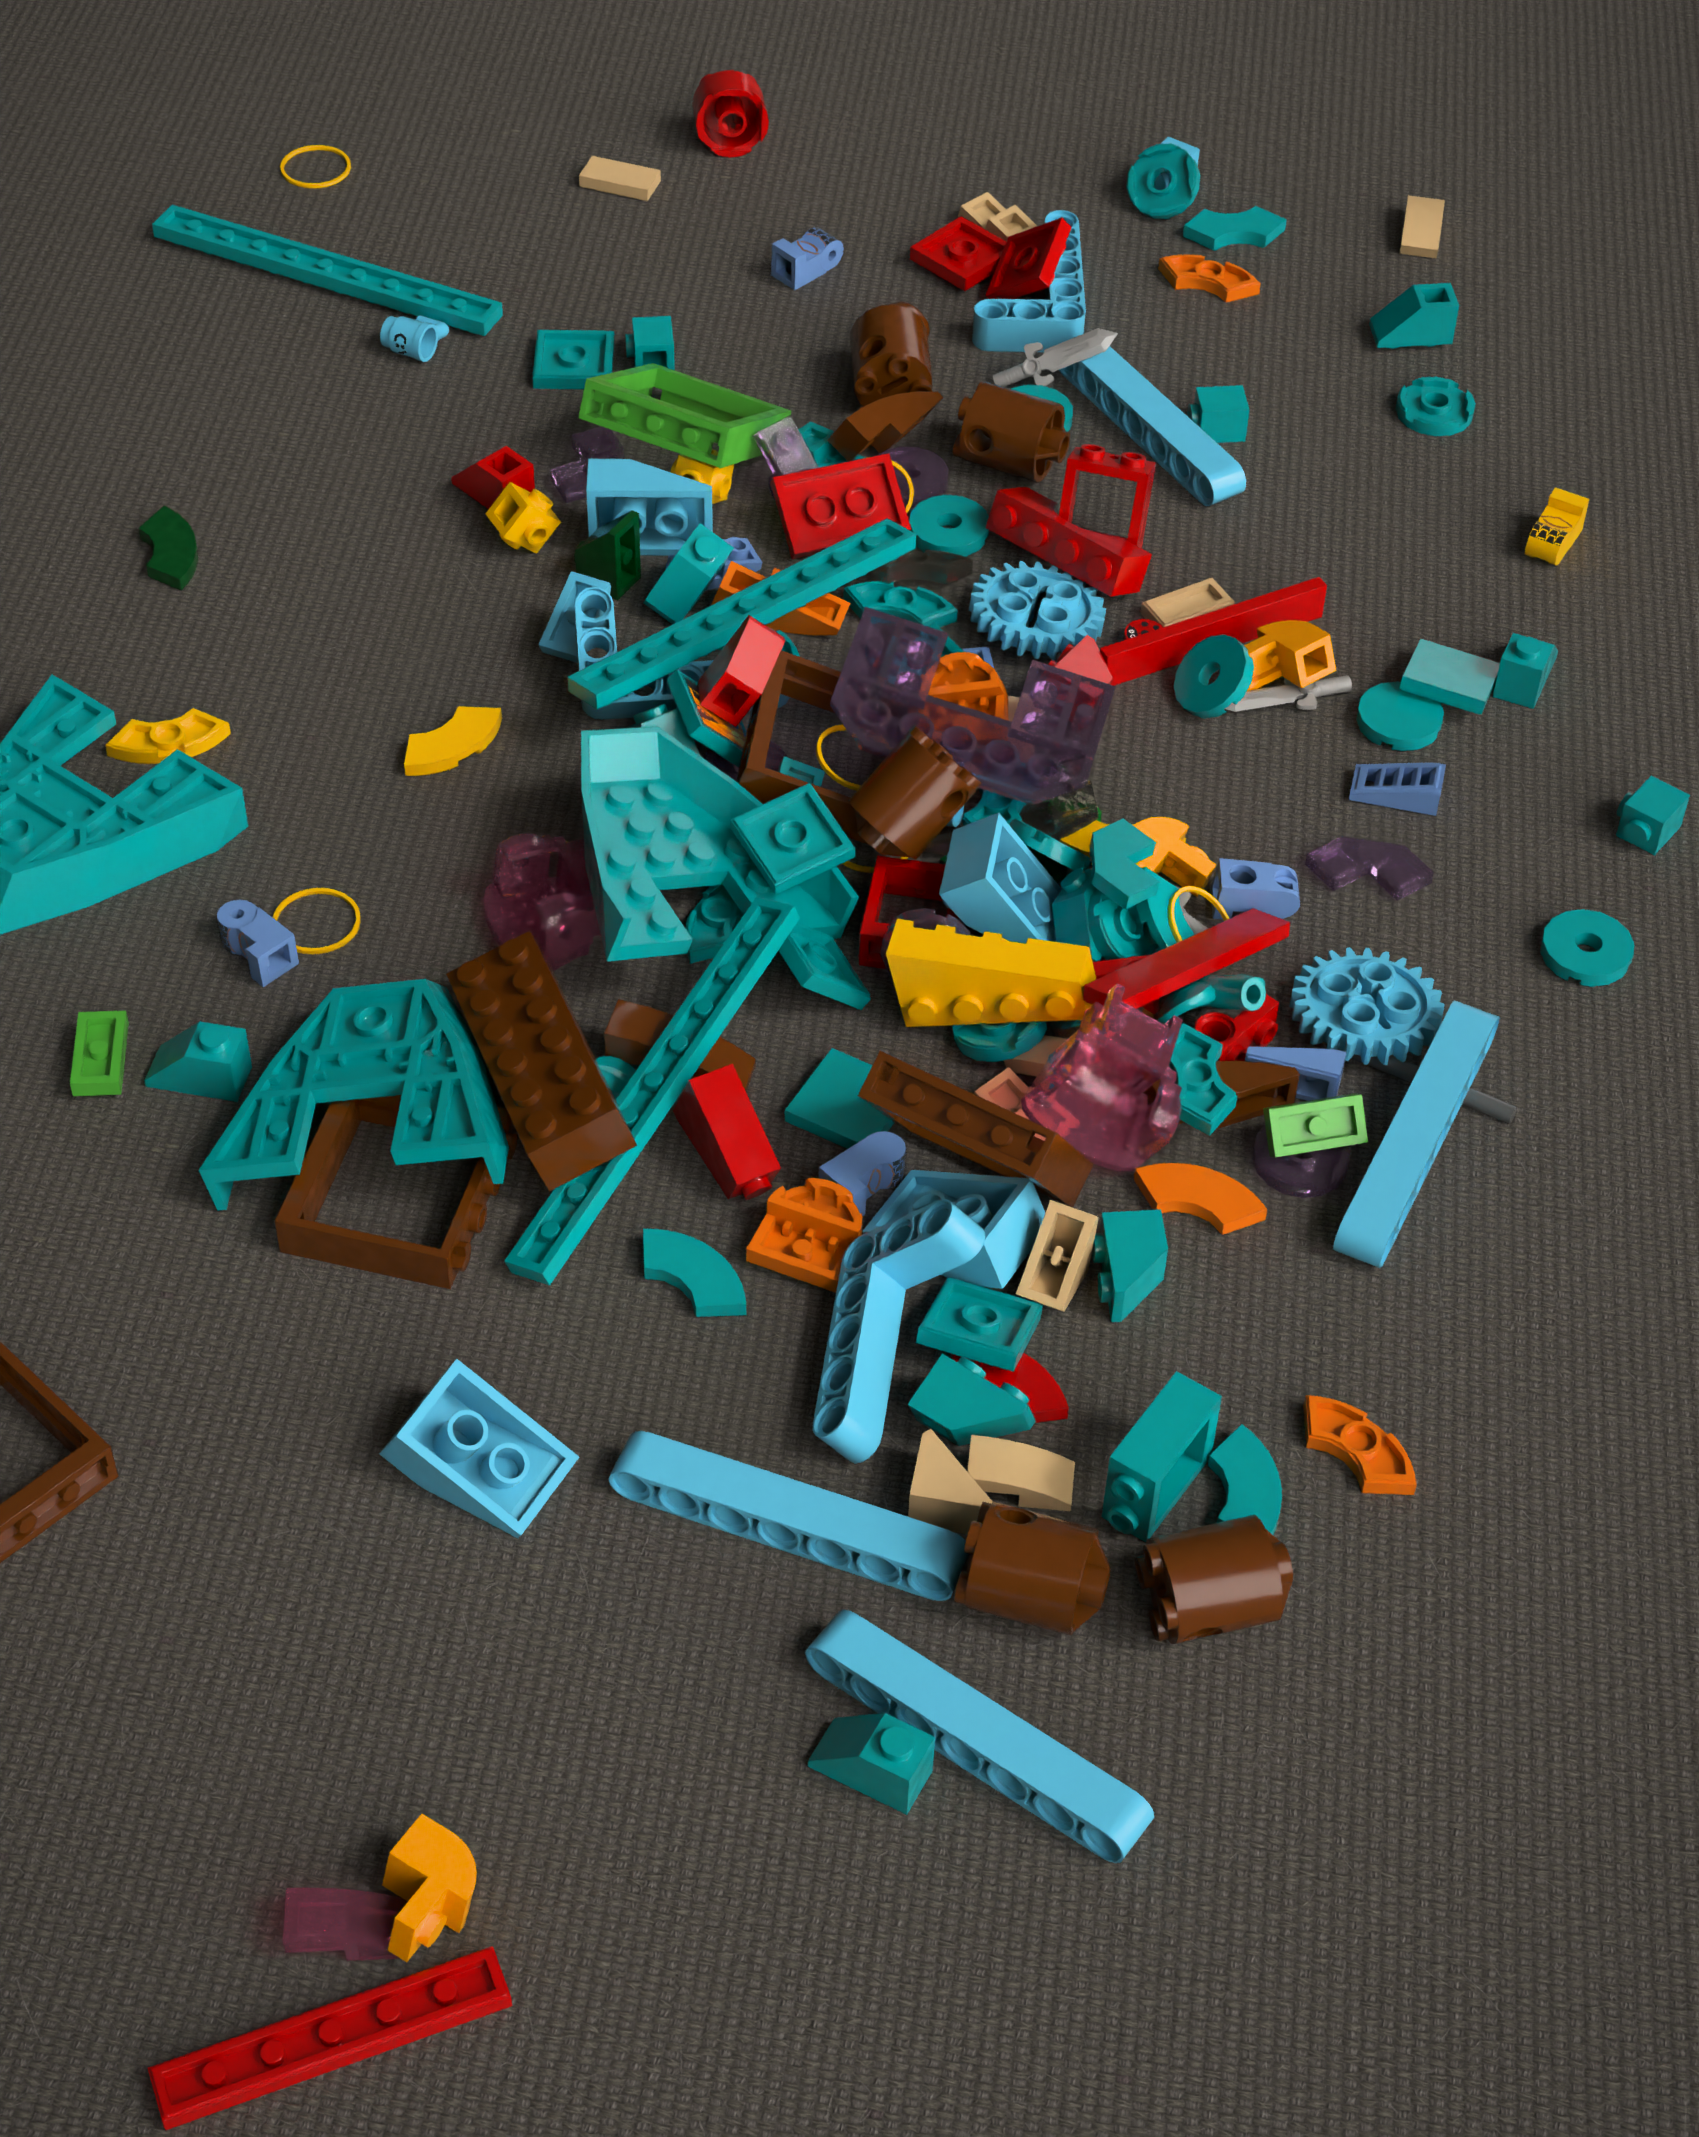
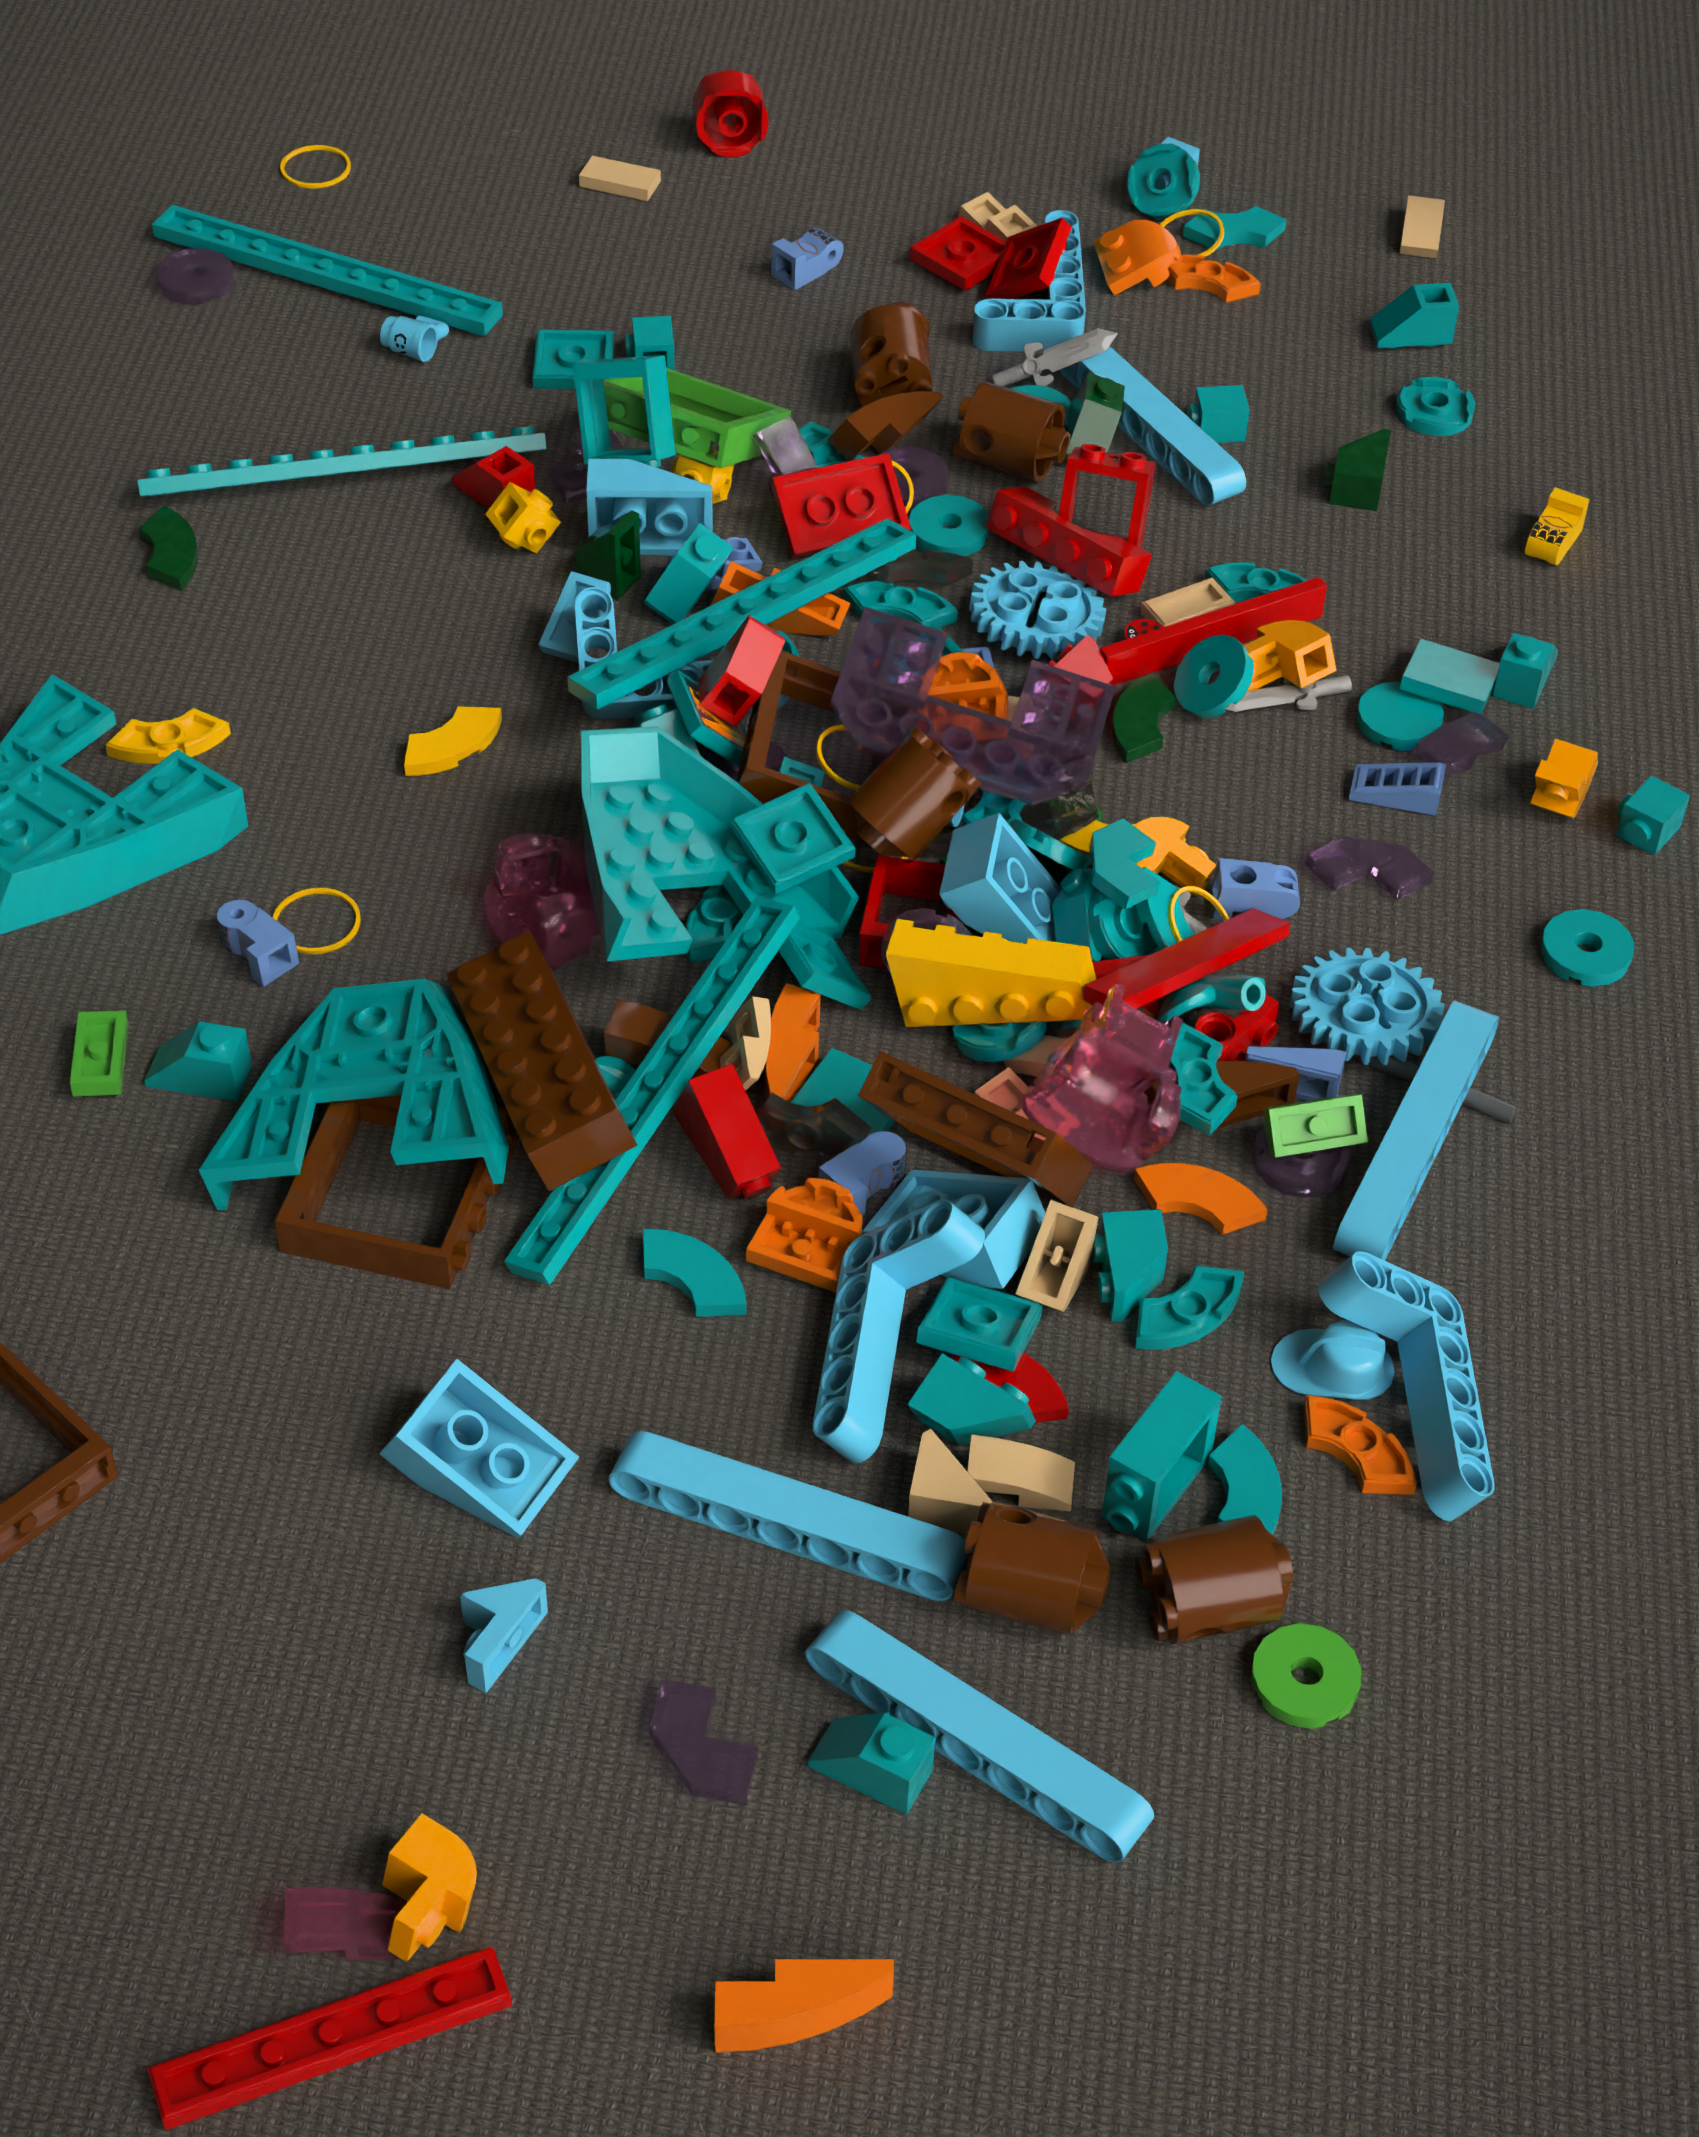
(178, 273): none -> clear purple tile
(324, 463): none -> teal plate
(503, 1623): none -> medium azure slope
(593, 408): none -> teal window
(705, 1764): none -> clear purple tile
(750, 1039): none -> tan slope
(793, 1042): none -> orange slope
(800, 2003): none -> orange slope
(816, 1128): none -> clear smoke tile
(1095, 412): none -> slope
(1136, 253): none -> orange slope
(1137, 717): none -> dark green tile
(1190, 1311): none -> teal tile
(1200, 212): none -> yellow piece
(1246, 582): none -> teal tile
(1309, 1648): none -> bright green tile
(1334, 1362): none -> medium azure piece
(1359, 472): none -> dark green slope
(1435, 1373): none -> medium azure beam
(1461, 742): none -> clear purple slope
(1564, 778): none -> light orange brick

